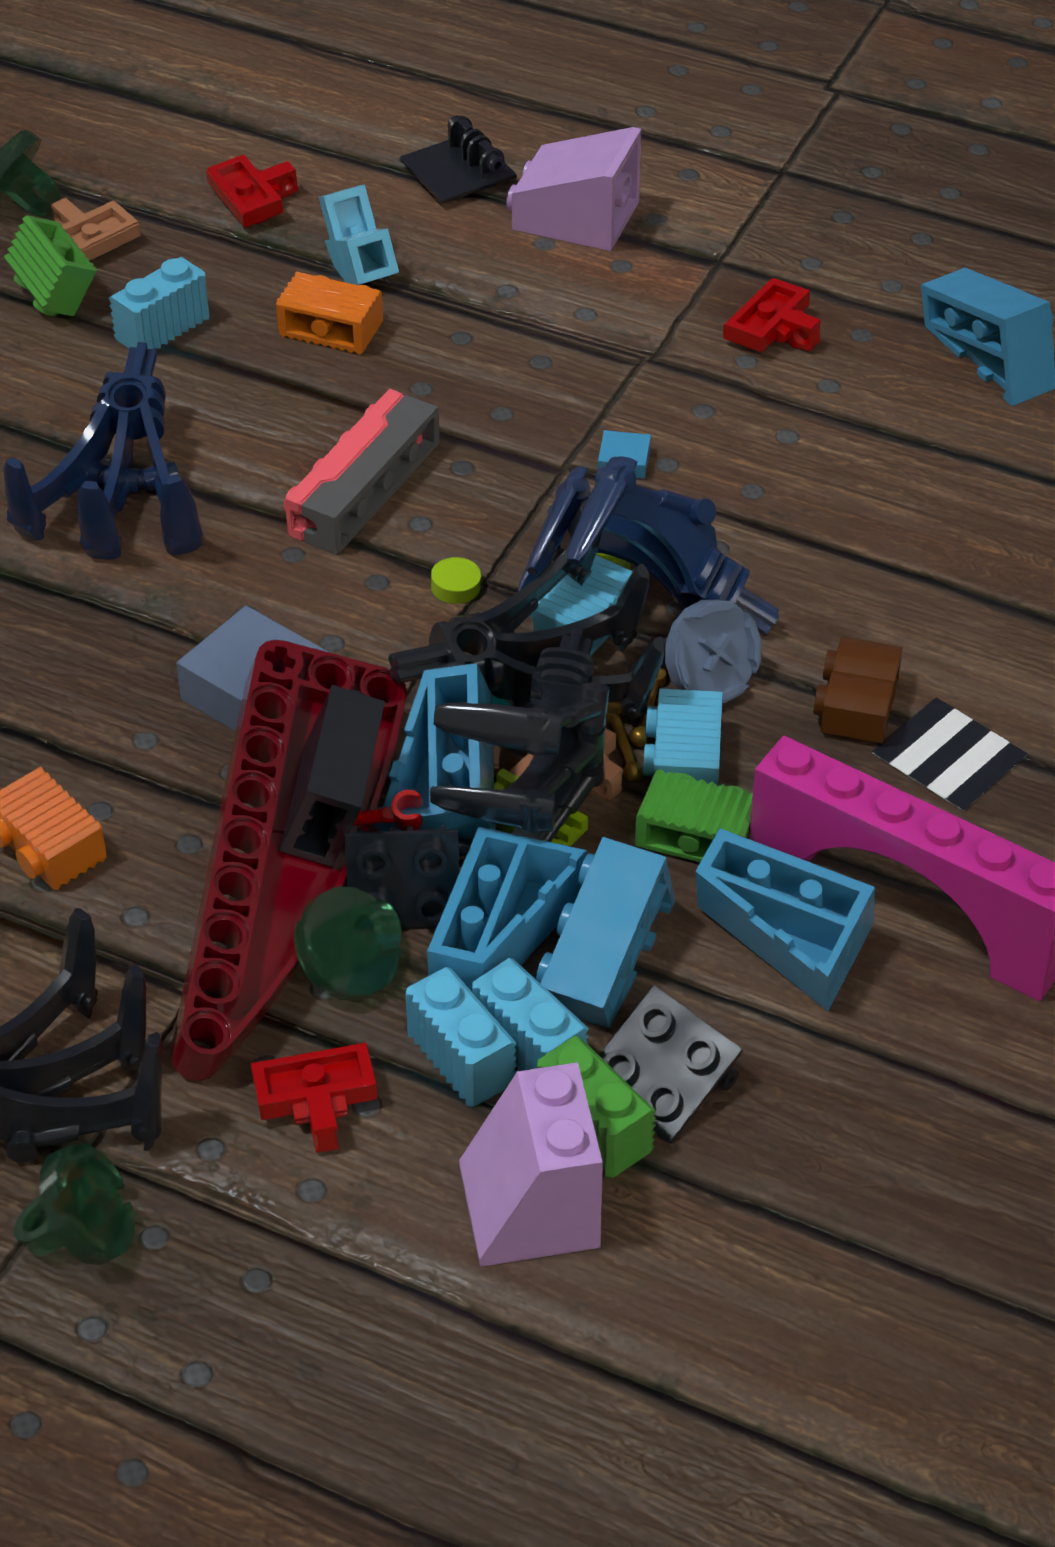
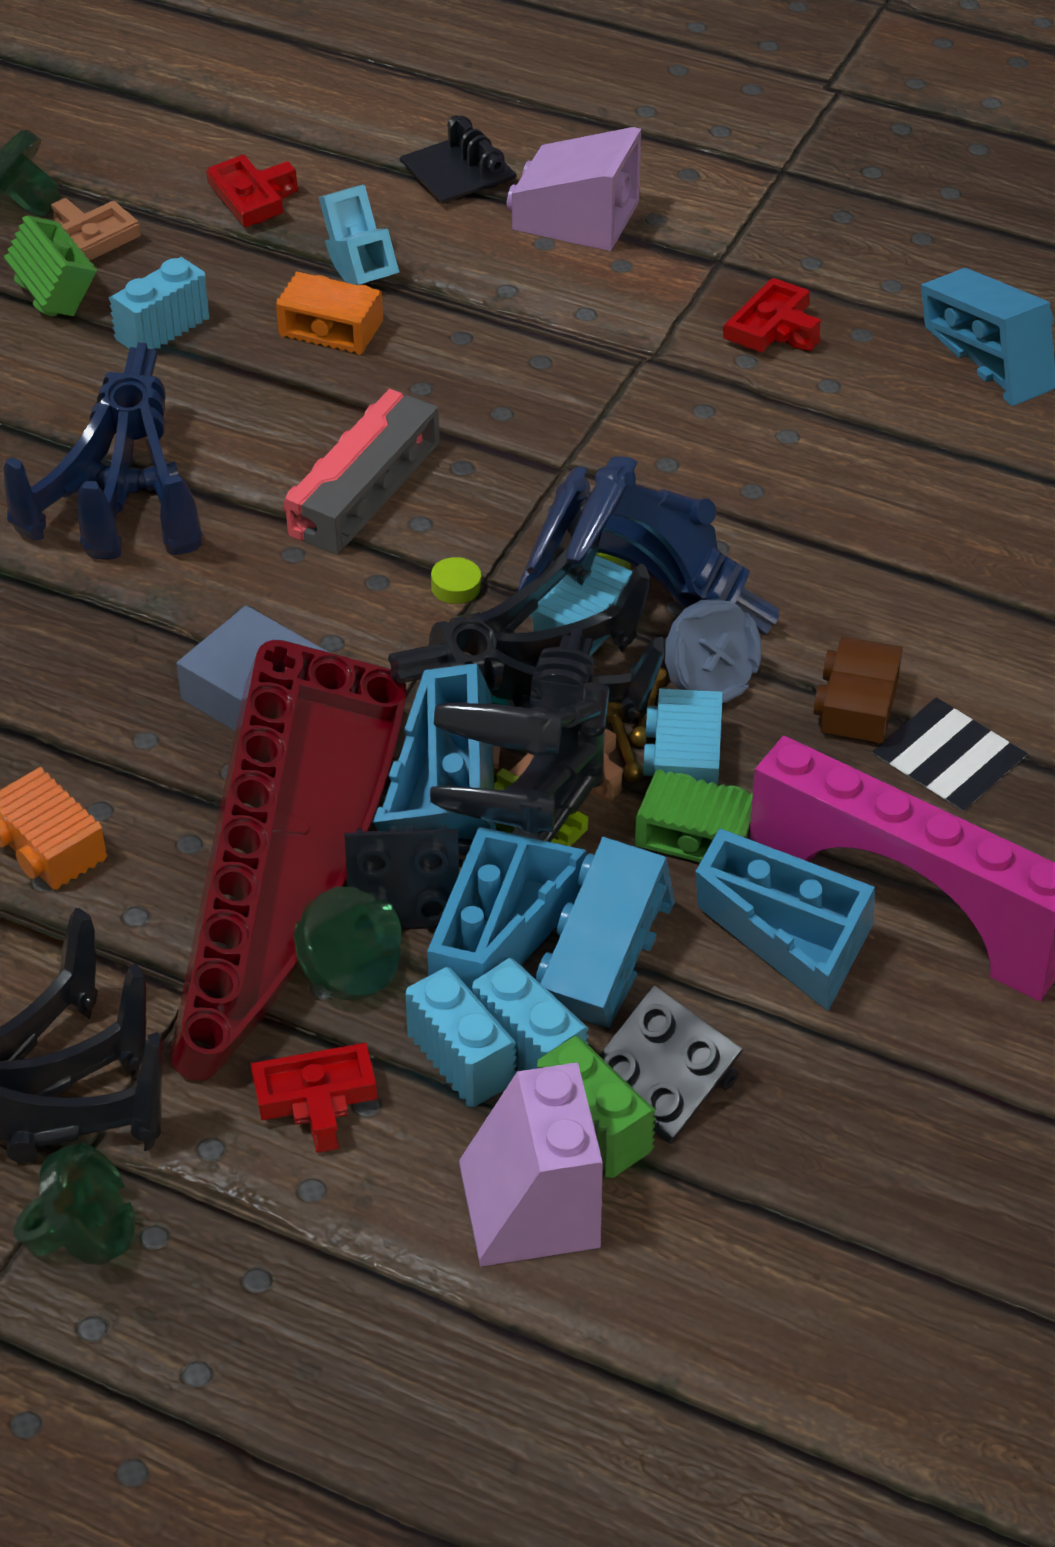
(332, 775): black brick -> none
(392, 813): red hand -> none
(627, 445): dark azure tile -> none

